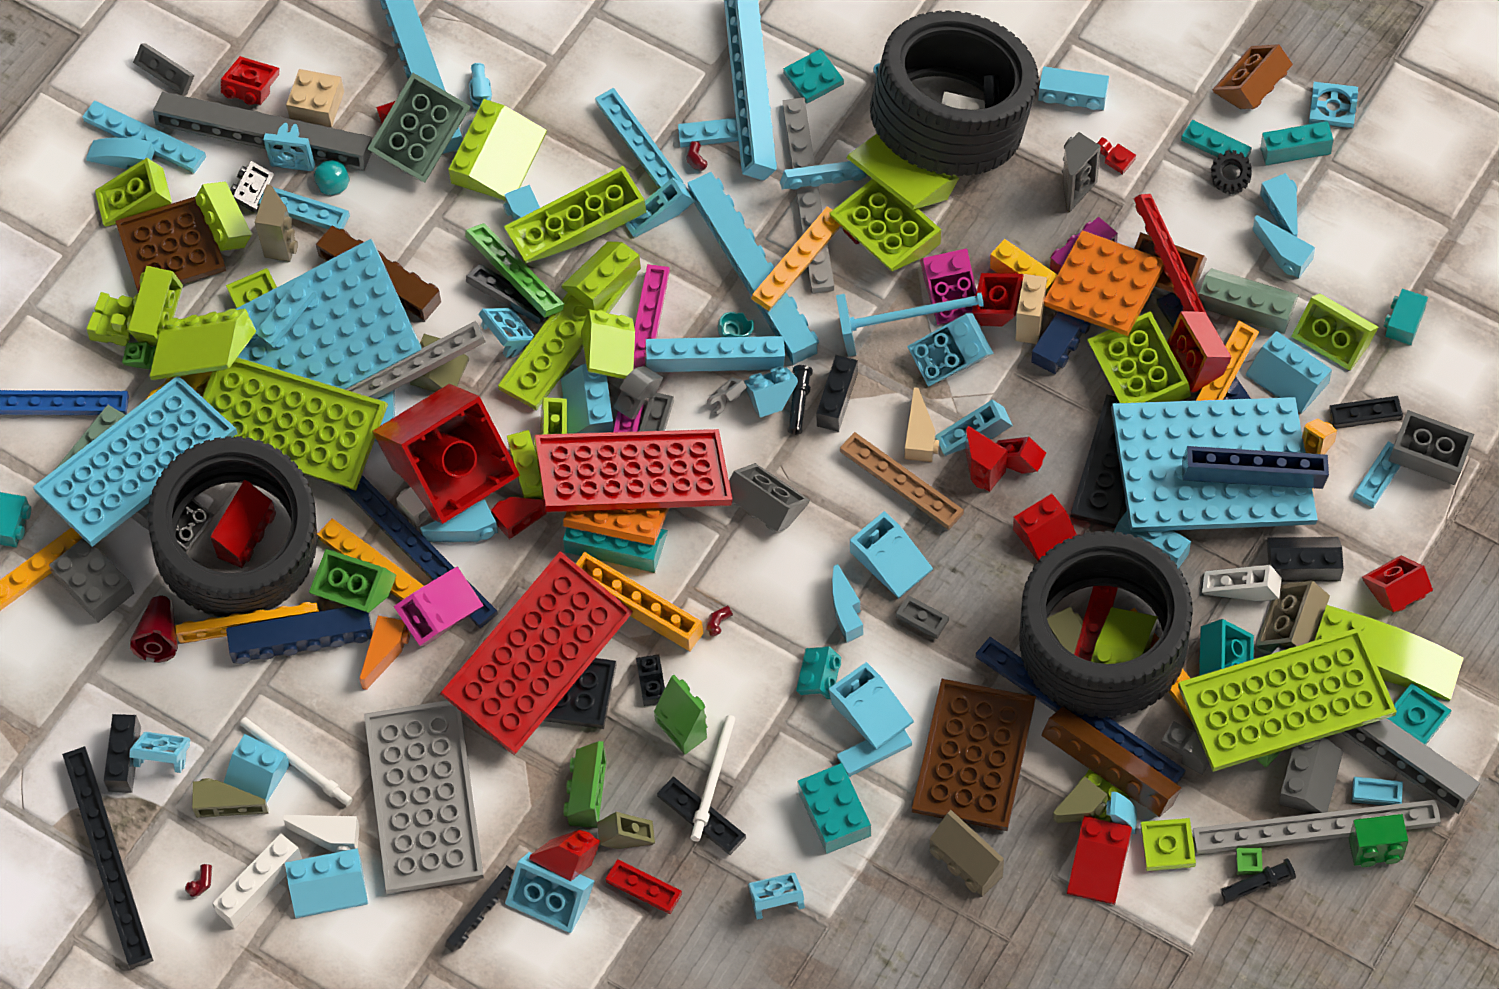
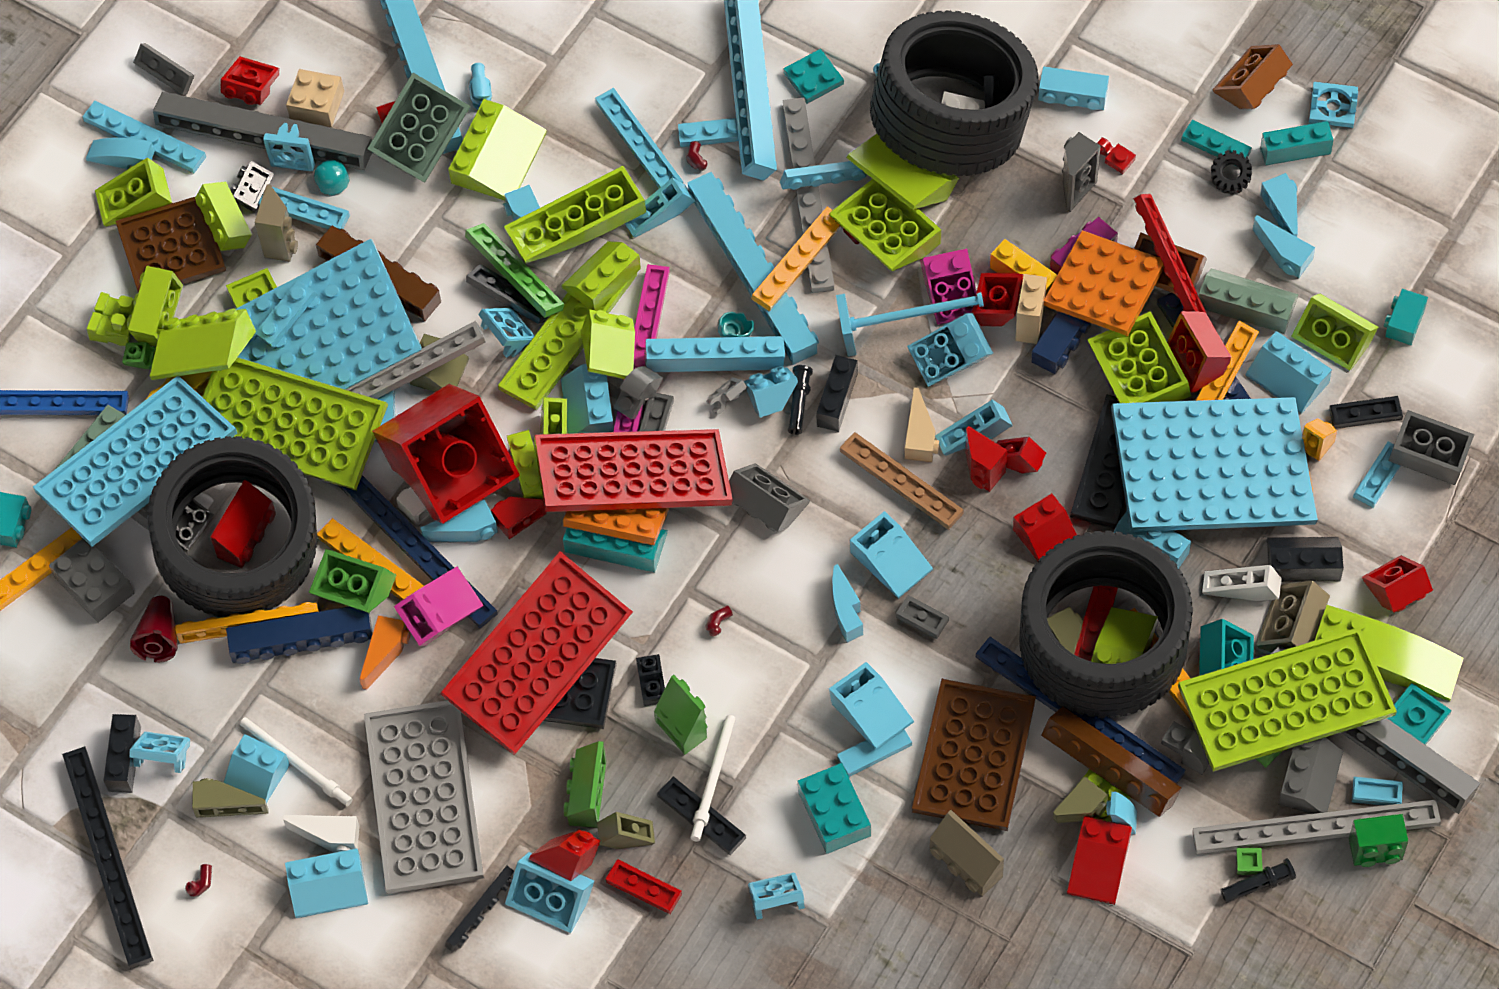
(256, 881): white brick -> none
(646, 606): light orange brick -> none
(818, 671): teal bracket -> none
(1168, 844): lime plate -> none
(1255, 467): dark blue brick -> none

